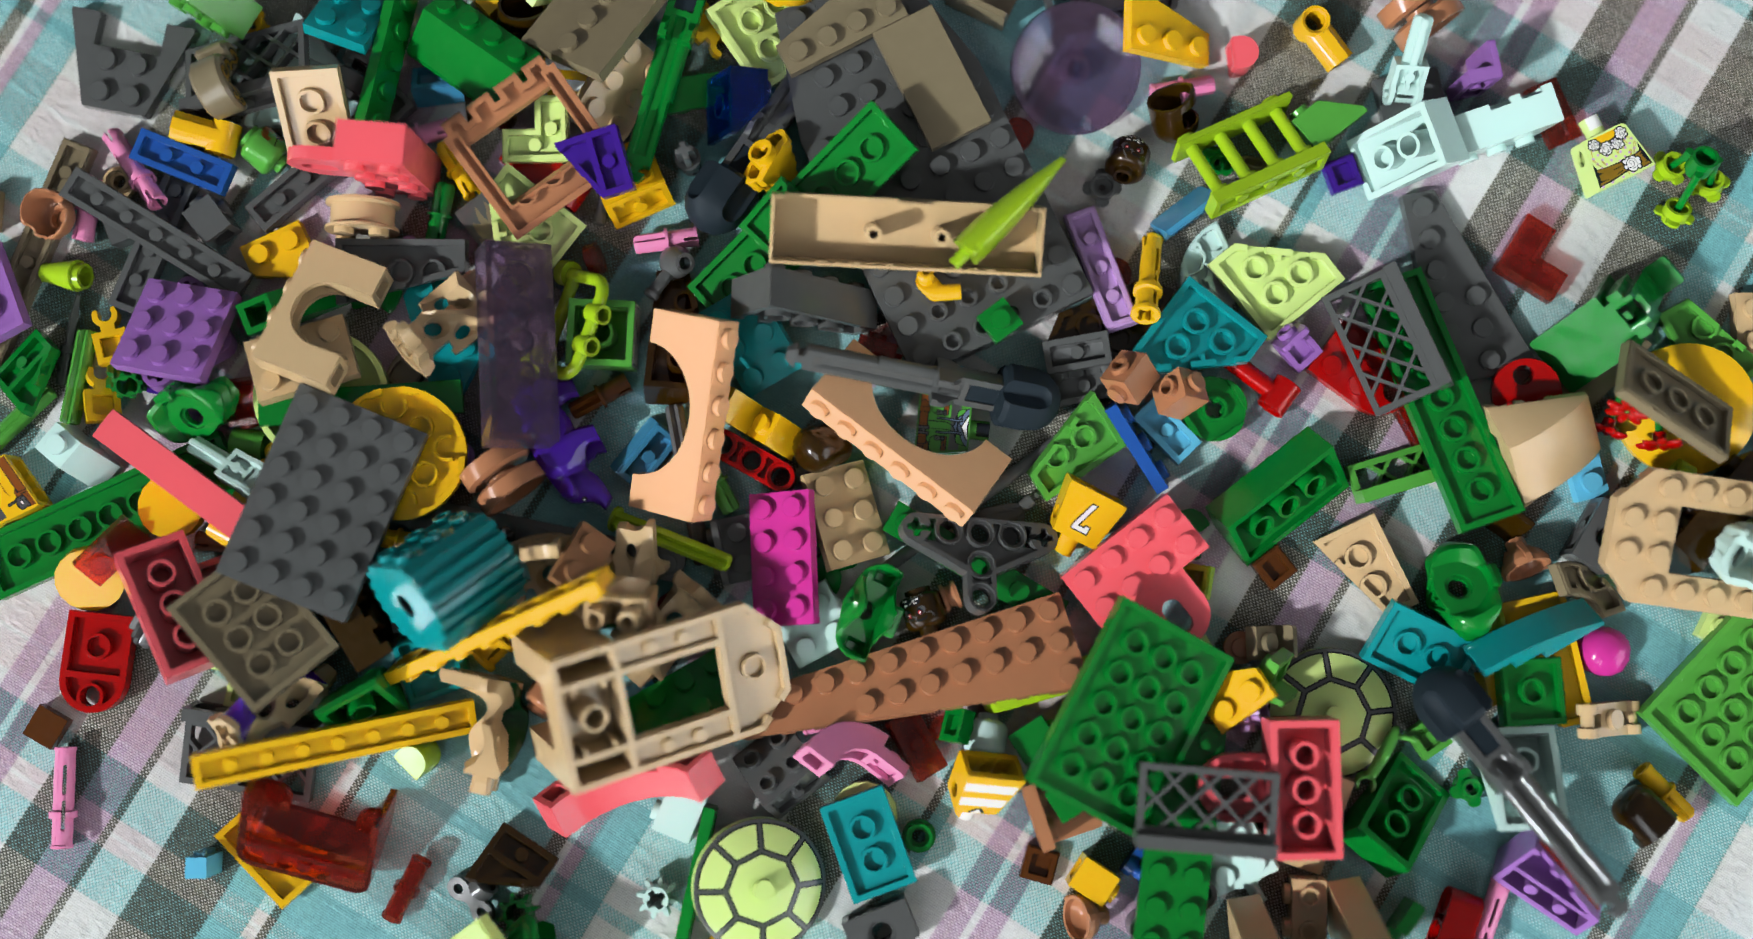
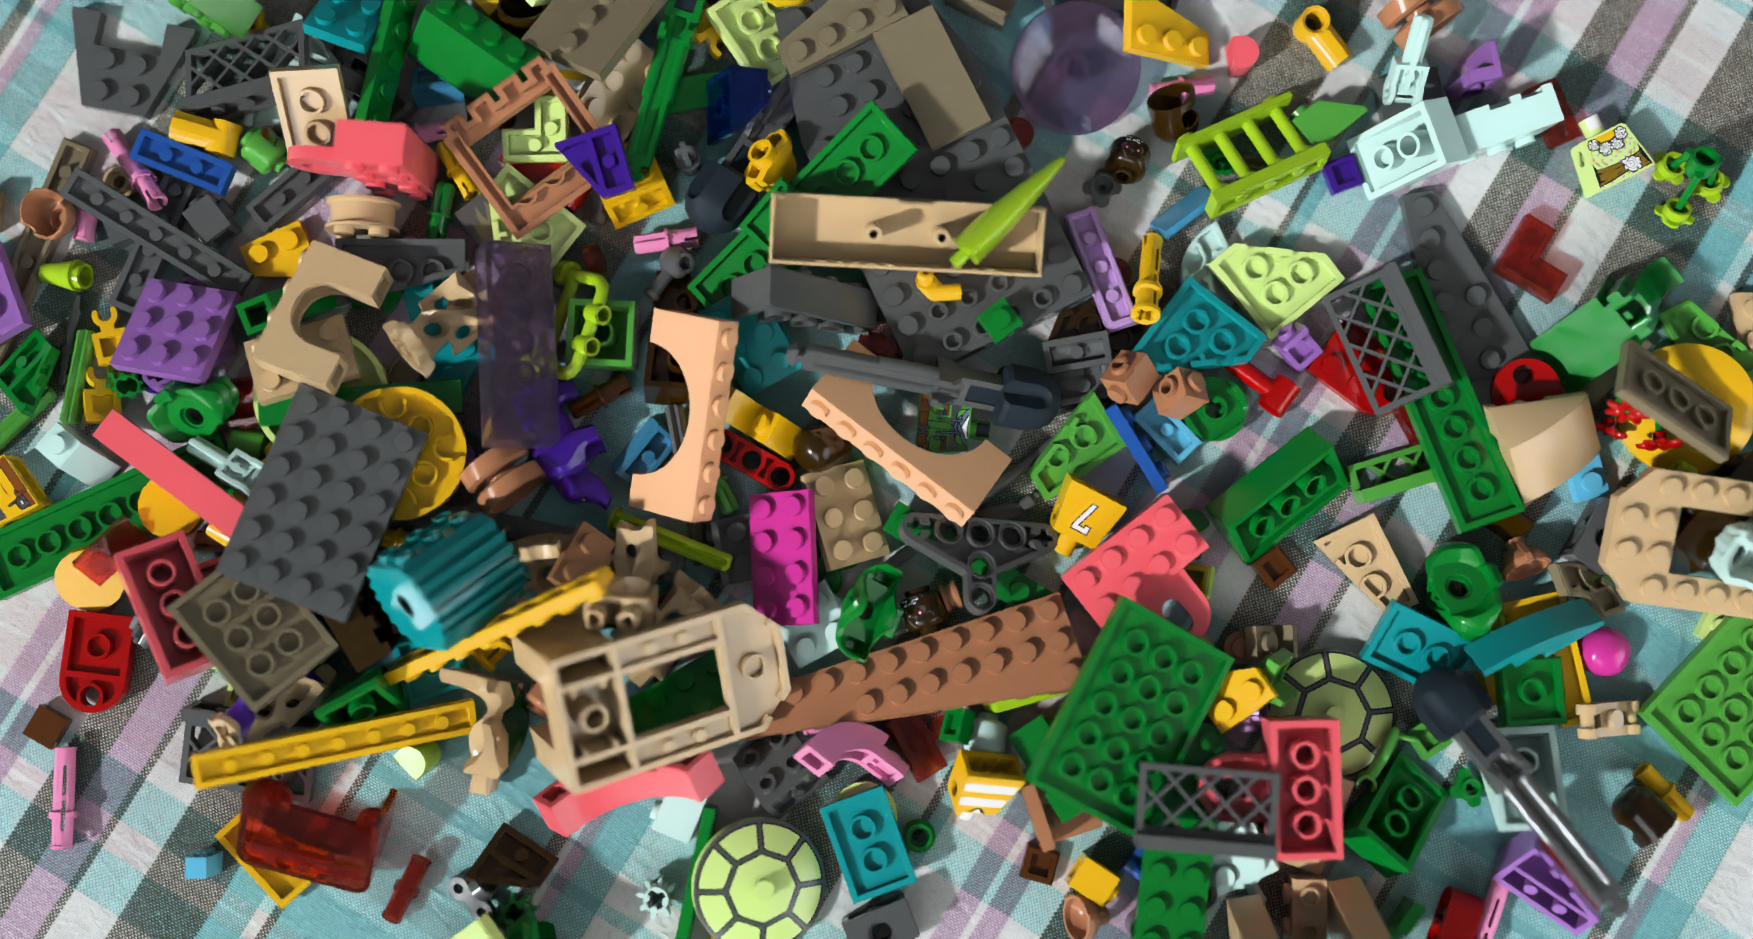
(212, 81): dark tan animal -> none

